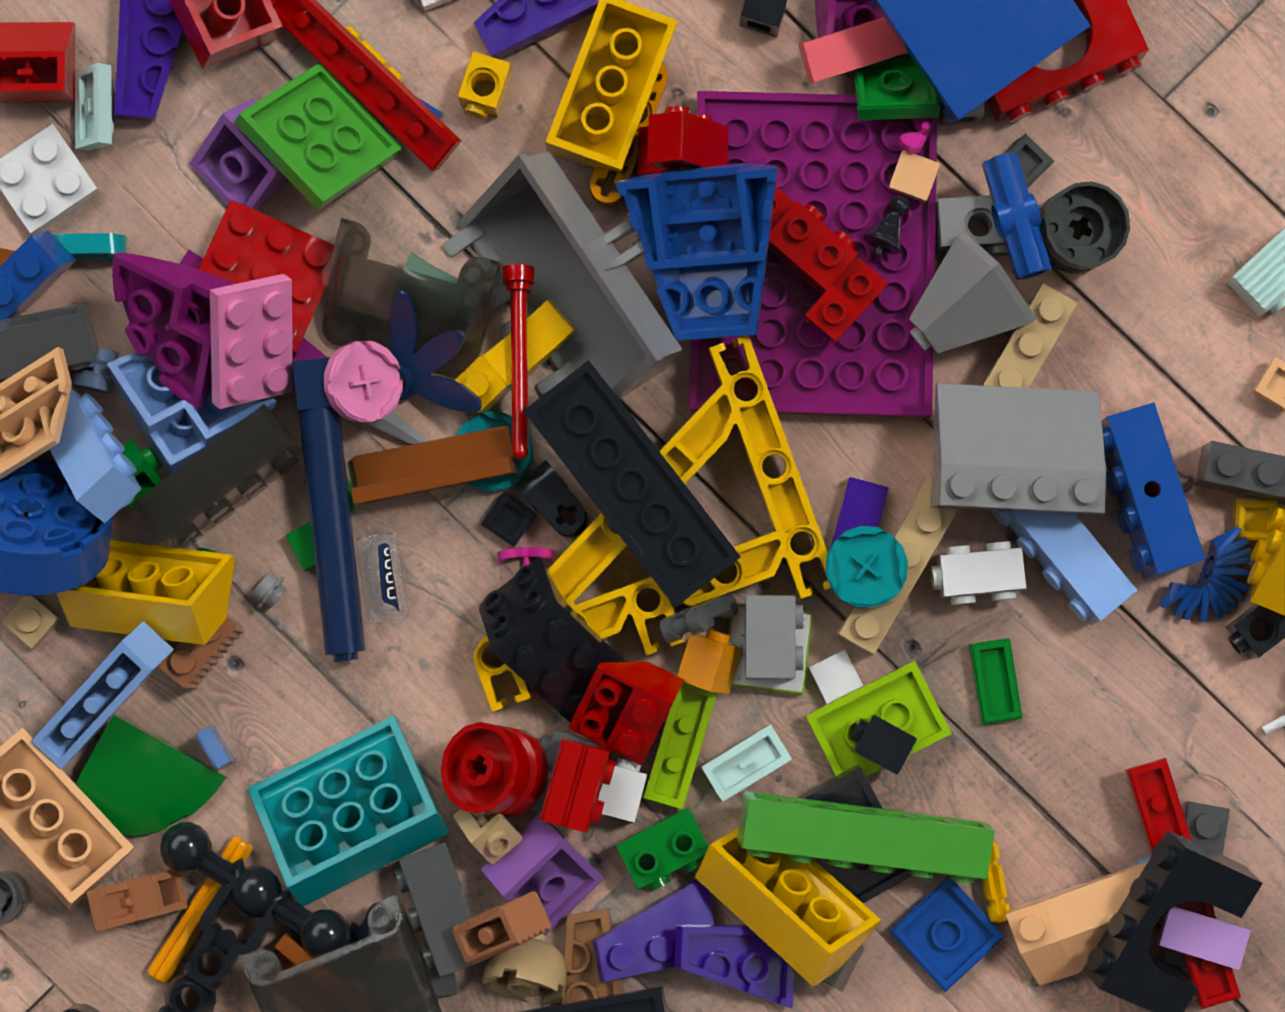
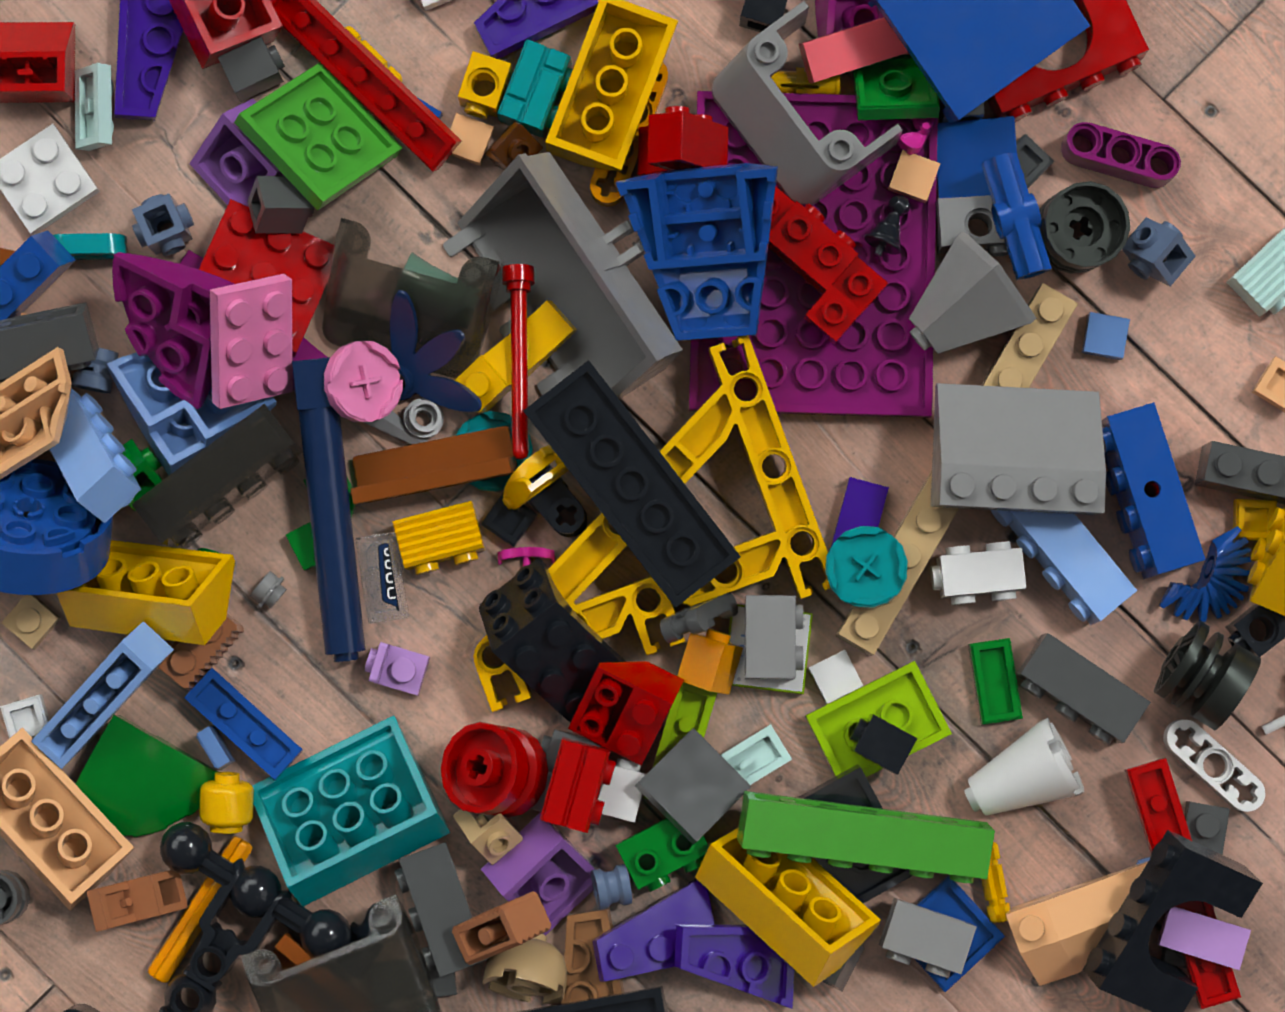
(26, 713): none -> white tile
(156, 212): none -> sand blue brick
(226, 803): none -> yellow head
(243, 724): none -> blue plate
(252, 68): none -> dark grey brick
(278, 206): none -> dark grey brick
(397, 668): none -> lavender bracket
(429, 408): none -> light grey plate
(439, 537): none -> yellow brick
(474, 137): none -> light nougat tile
(510, 144): none -> reddish brown bracket
(519, 487): none -> yellow helmet
(535, 88): none -> teal brick
(611, 887): none -> sand blue wheel
(693, 786): none -> dark grey tile
(774, 128): none -> light grey windscreen
(798, 82): none -> yellow pin
(928, 937): none -> light grey brick
(964, 148): none -> blue tile
(1025, 774): none -> white cone
(1081, 690): none -> dark grey brick
(1105, 336): none -> medium blue tile
(1139, 150): none -> magenta beam
(1158, 251): none -> sand blue brick
(1202, 672): none -> pearl dark grey wheel
(1228, 794): none -> white beam

